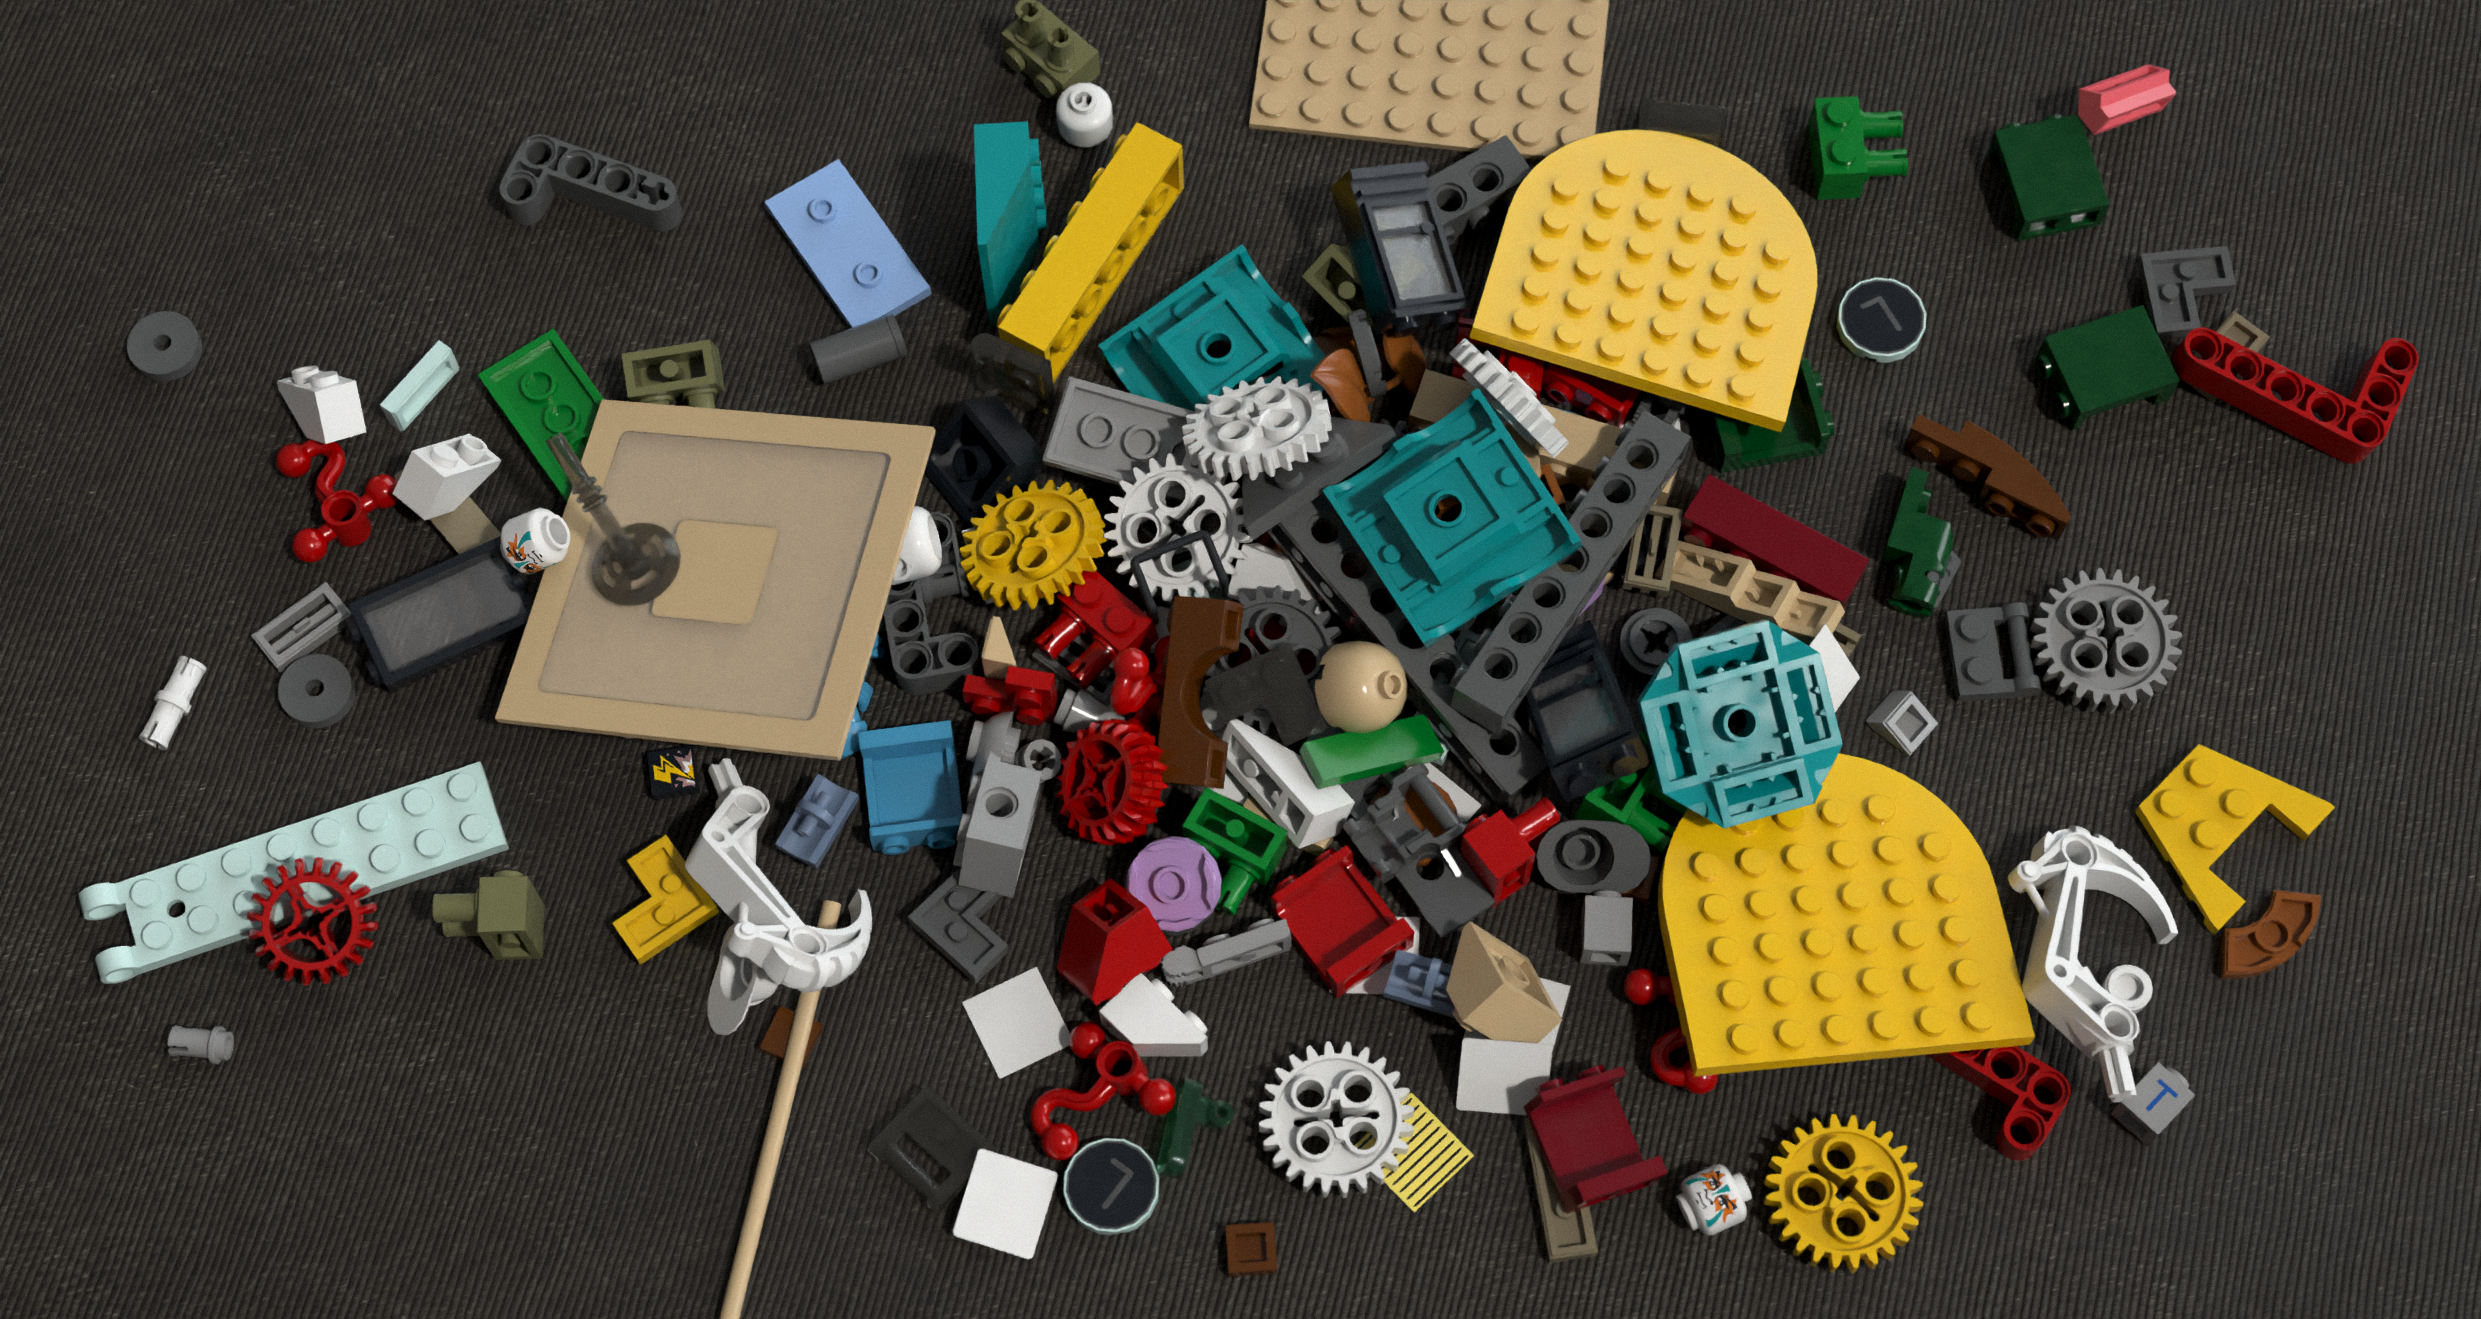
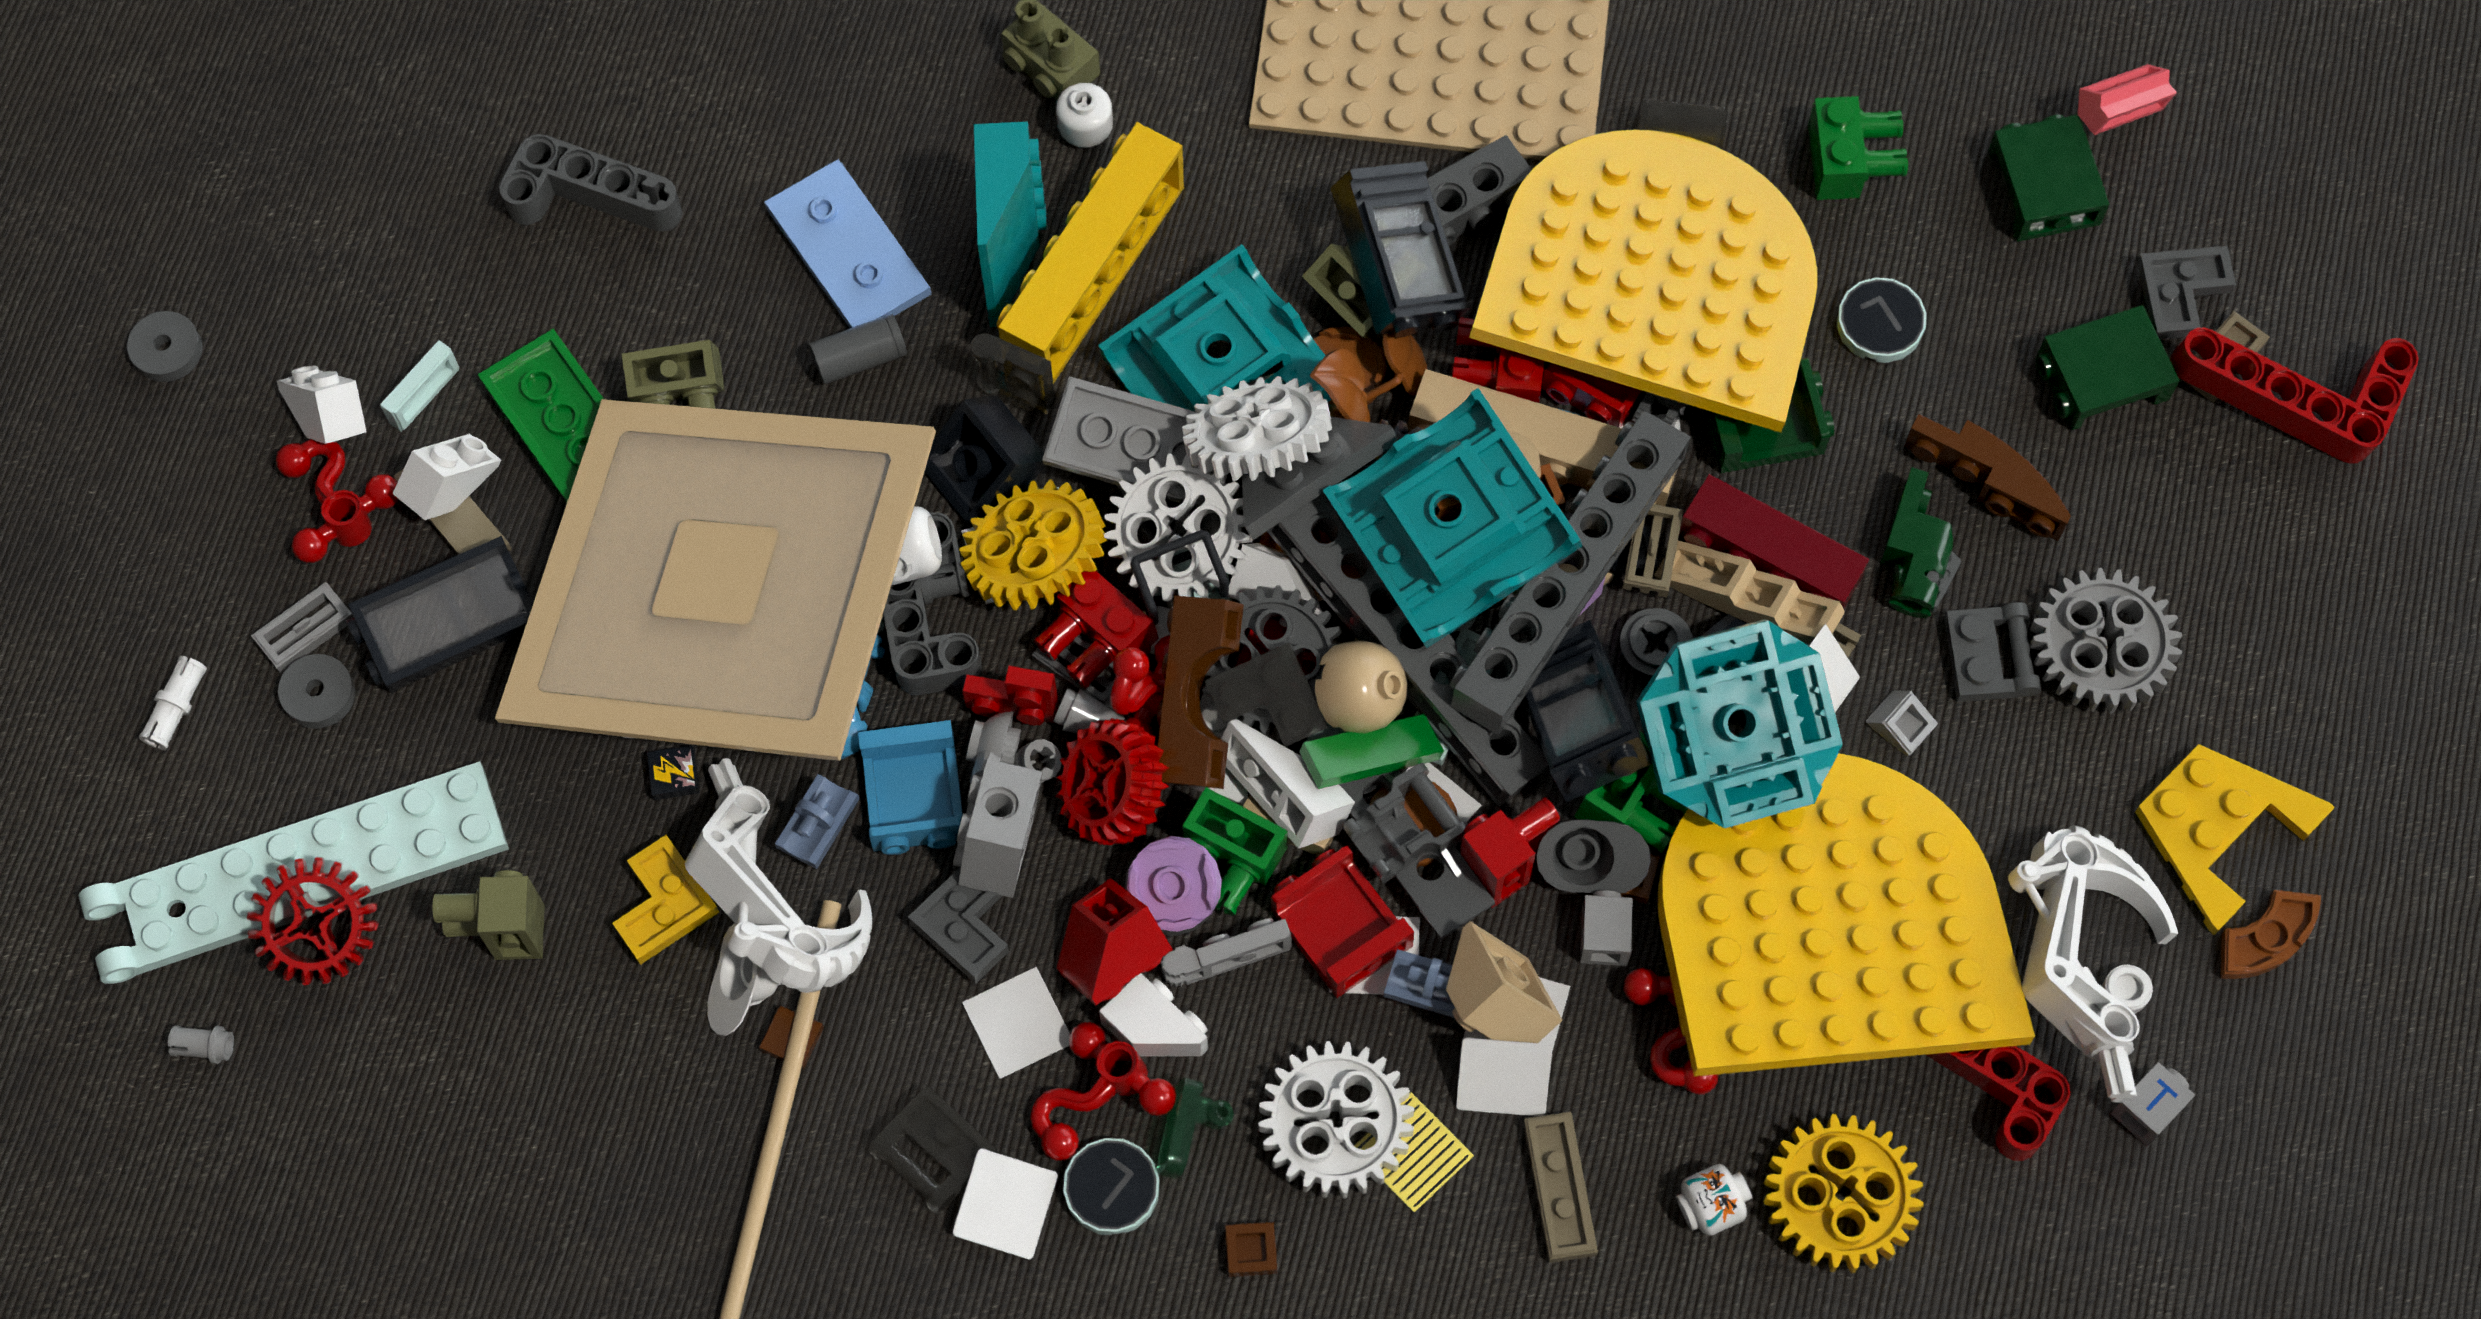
(535, 540): white head -> none
(626, 551): clear smoke dish -> none
(996, 651): tan slope -> none
(1367, 352): dark grey tile -> none
(1509, 397): white gear -> none
(1589, 1140): dark red panel -> none

